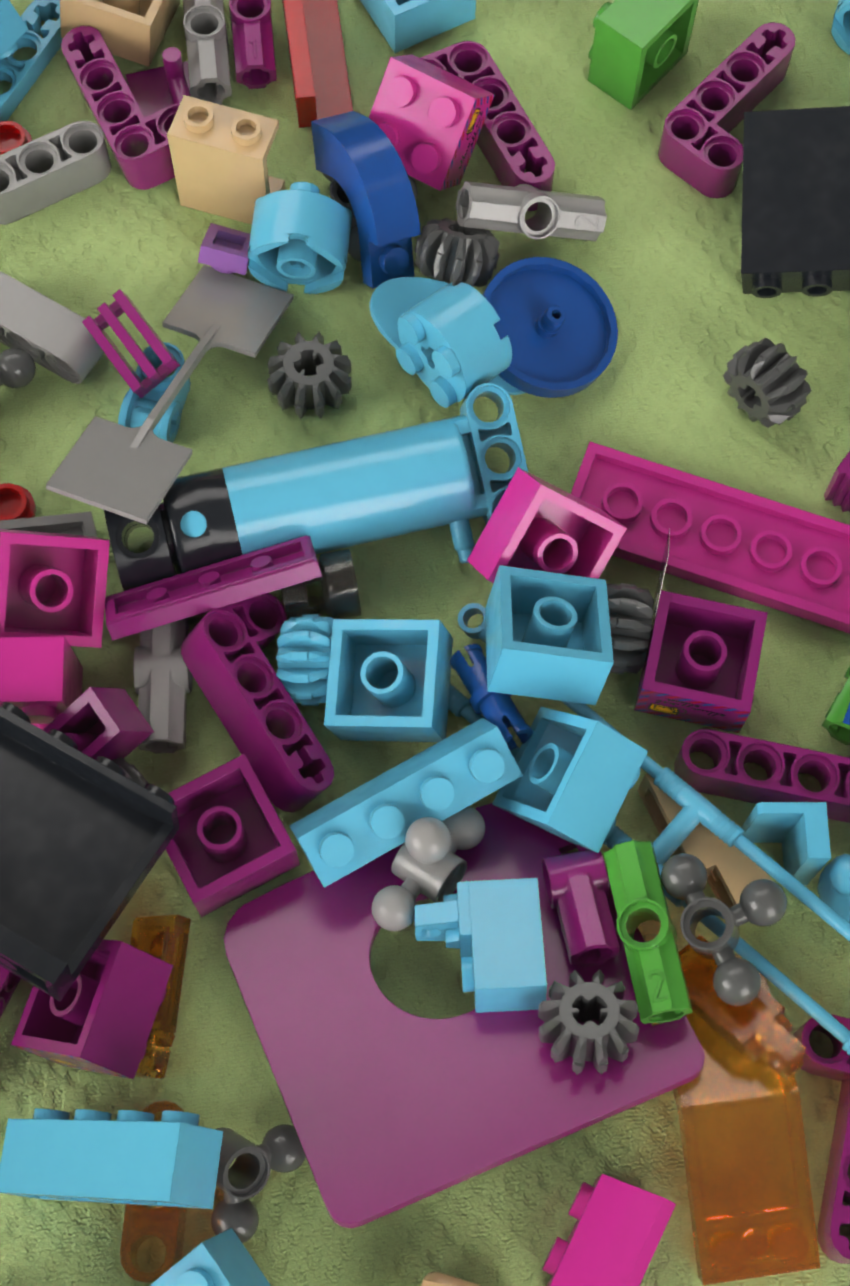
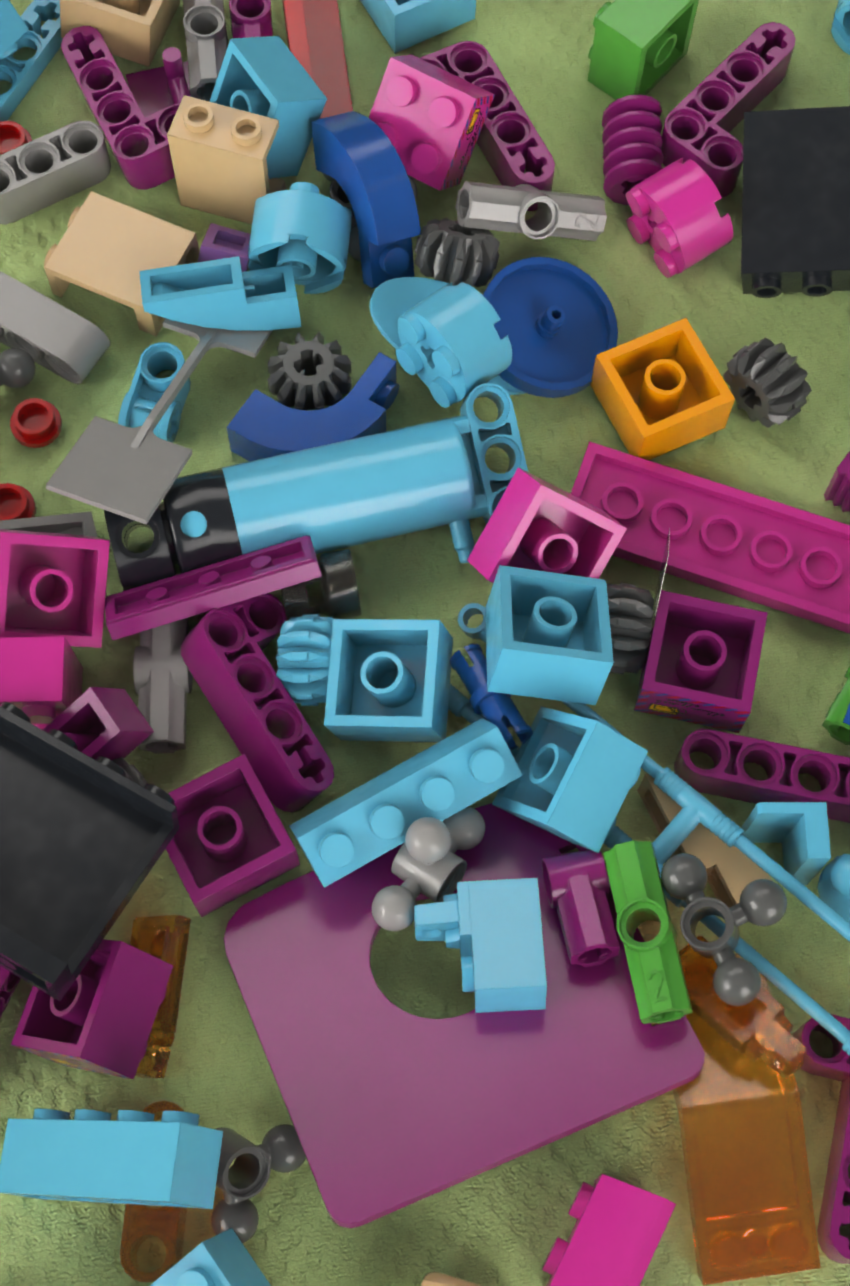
(35, 423): none -> red plate
(109, 317): magenta tile -> none
(110, 246): none -> tan panel
(222, 295): none -> medium azure slope
(269, 81): none -> medium azure brick
(271, 429): none -> blue arch
(590, 1041): dark grey gear -> none
(630, 144): none -> magenta piece
(661, 390): none -> light orange brick
(678, 216): none -> dark pink brick

